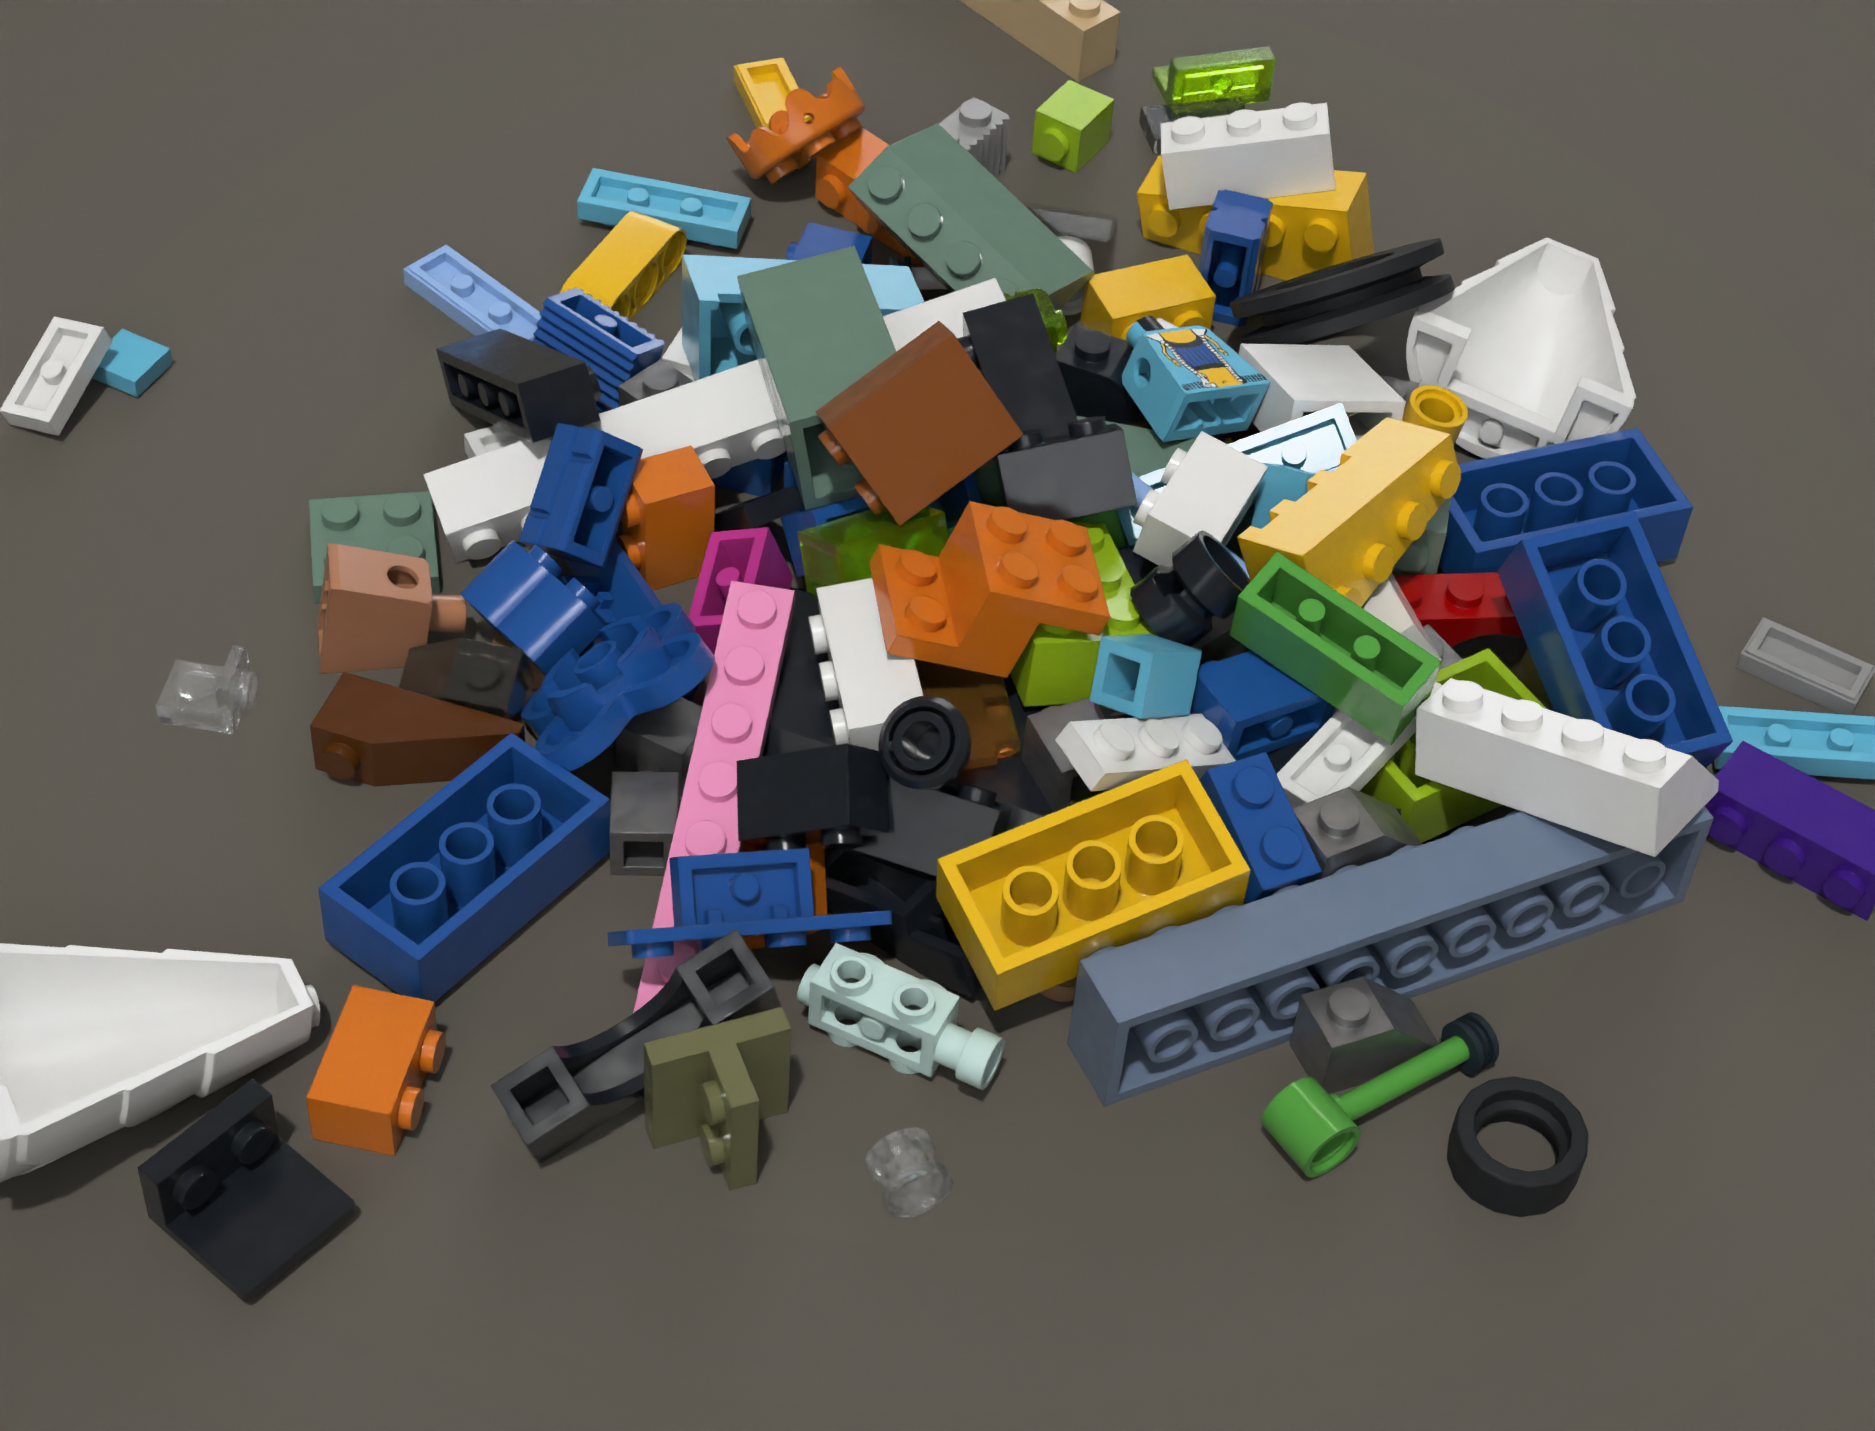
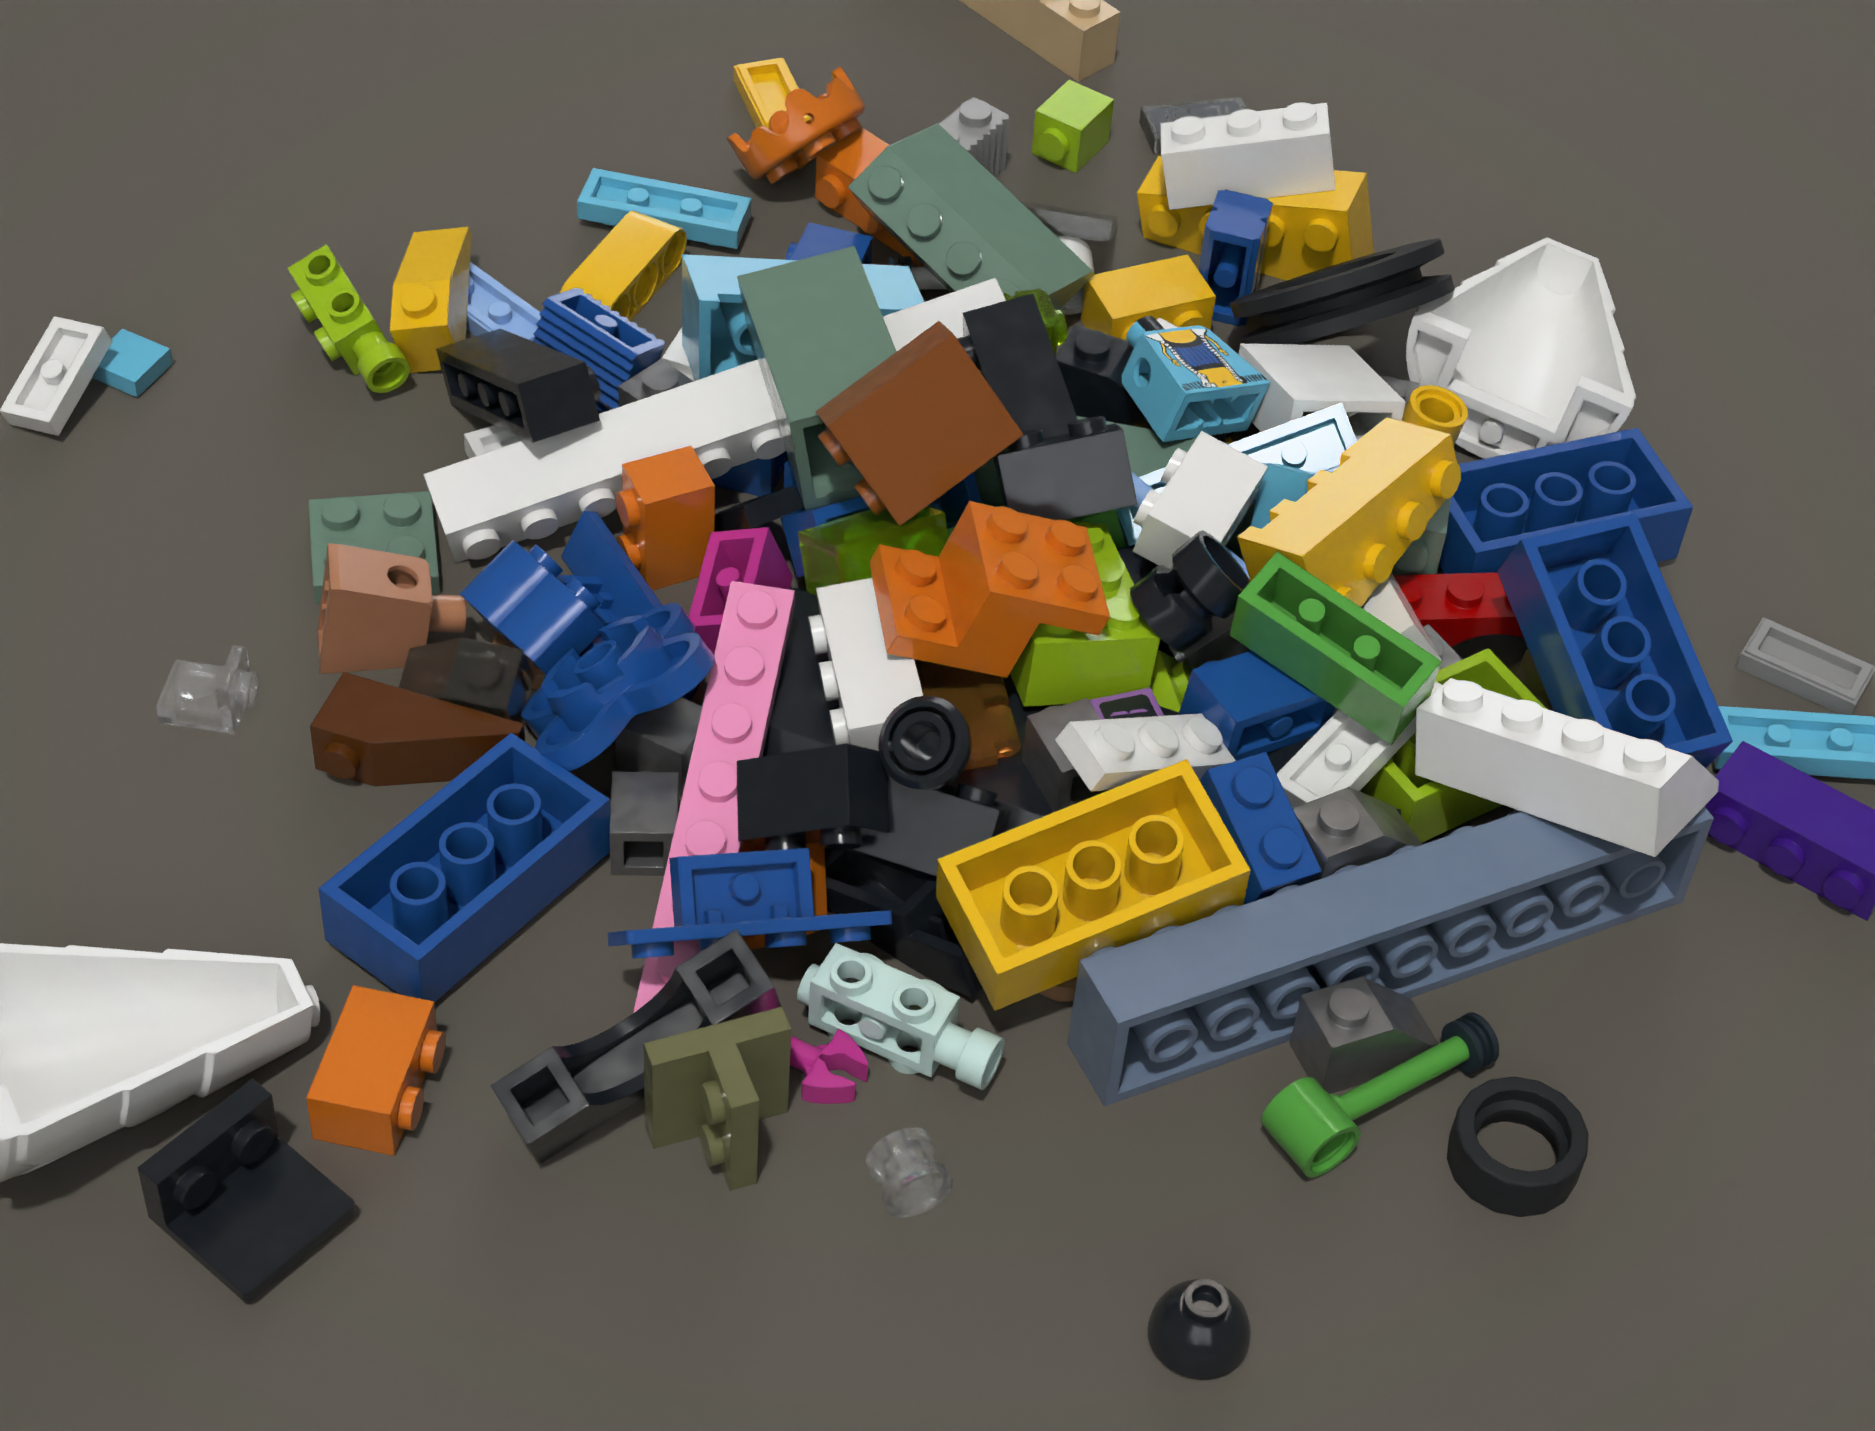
(346, 322): none -> lime brick
(431, 295): none -> yellow slope
(581, 494): blue brick -> none
(817, 1062): none -> dark pink bar
(1145, 676): medium azure brick -> none
(1199, 1329): none -> black brick
(1217, 76): clear neon green panel -> none

